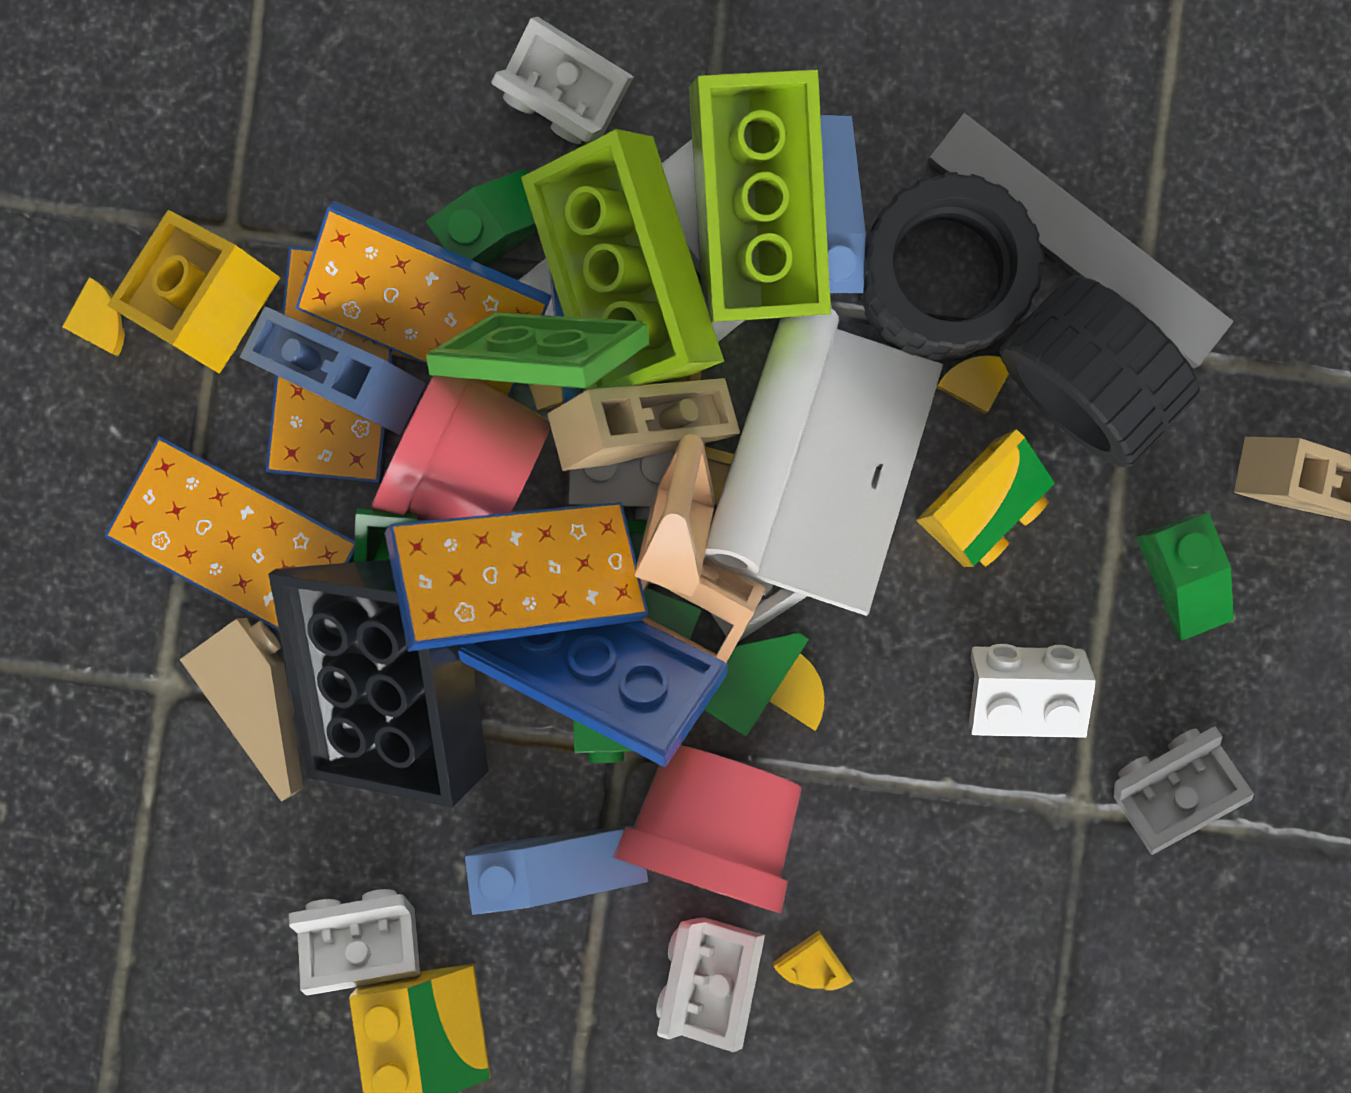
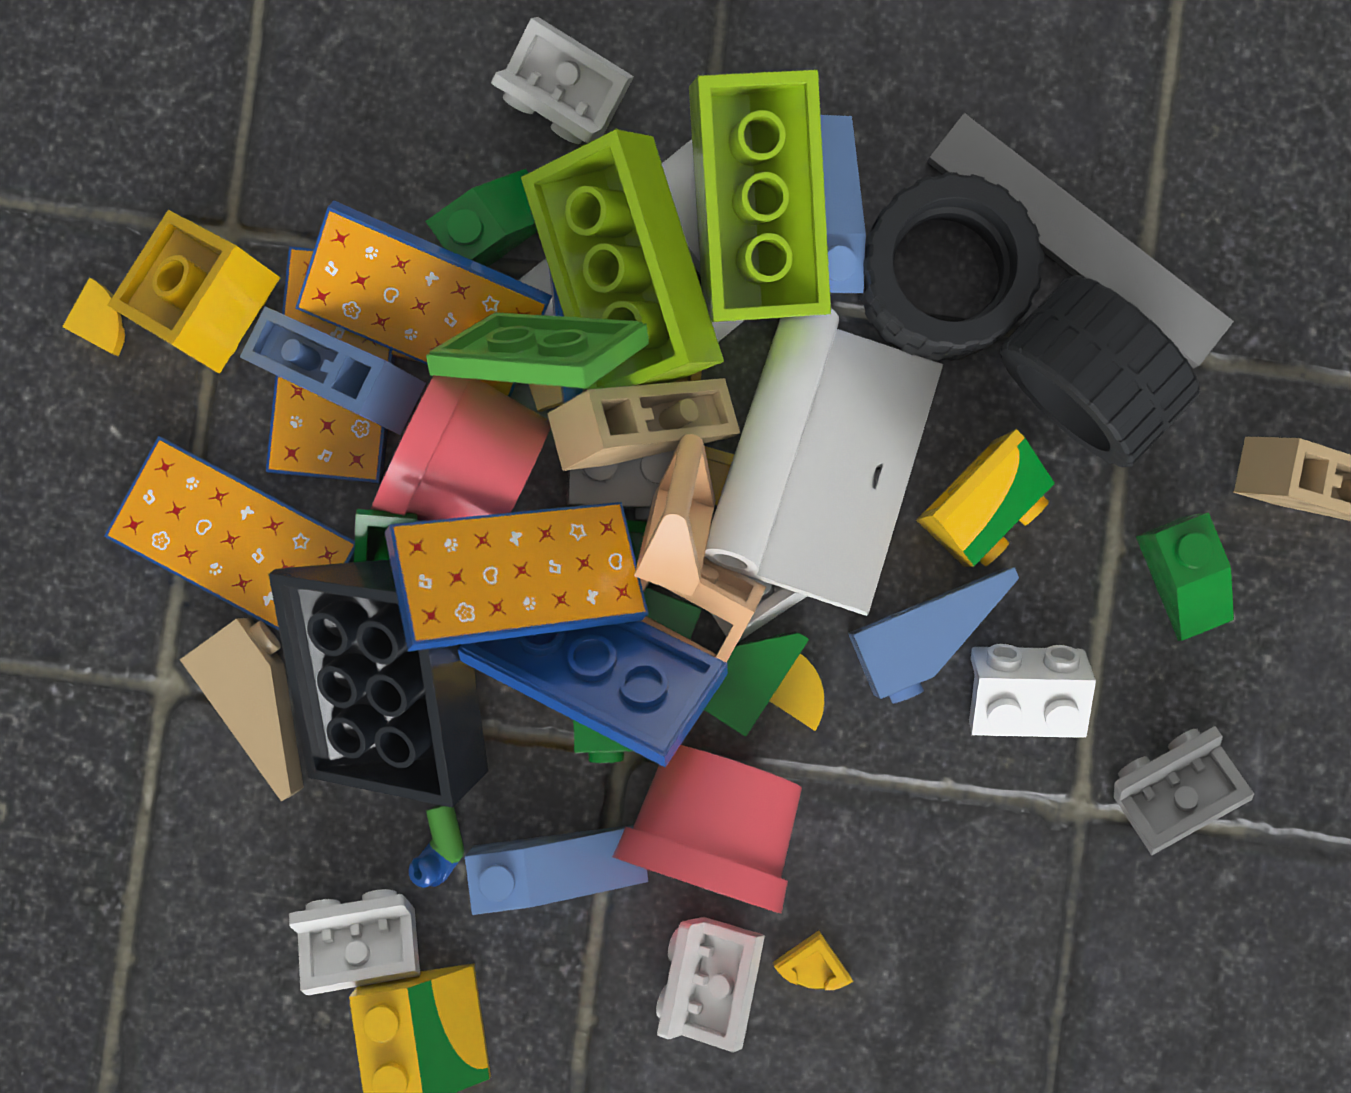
(443, 850): none -> arm
(921, 639): none -> medium blue slope
(975, 381): yellow tile -> none

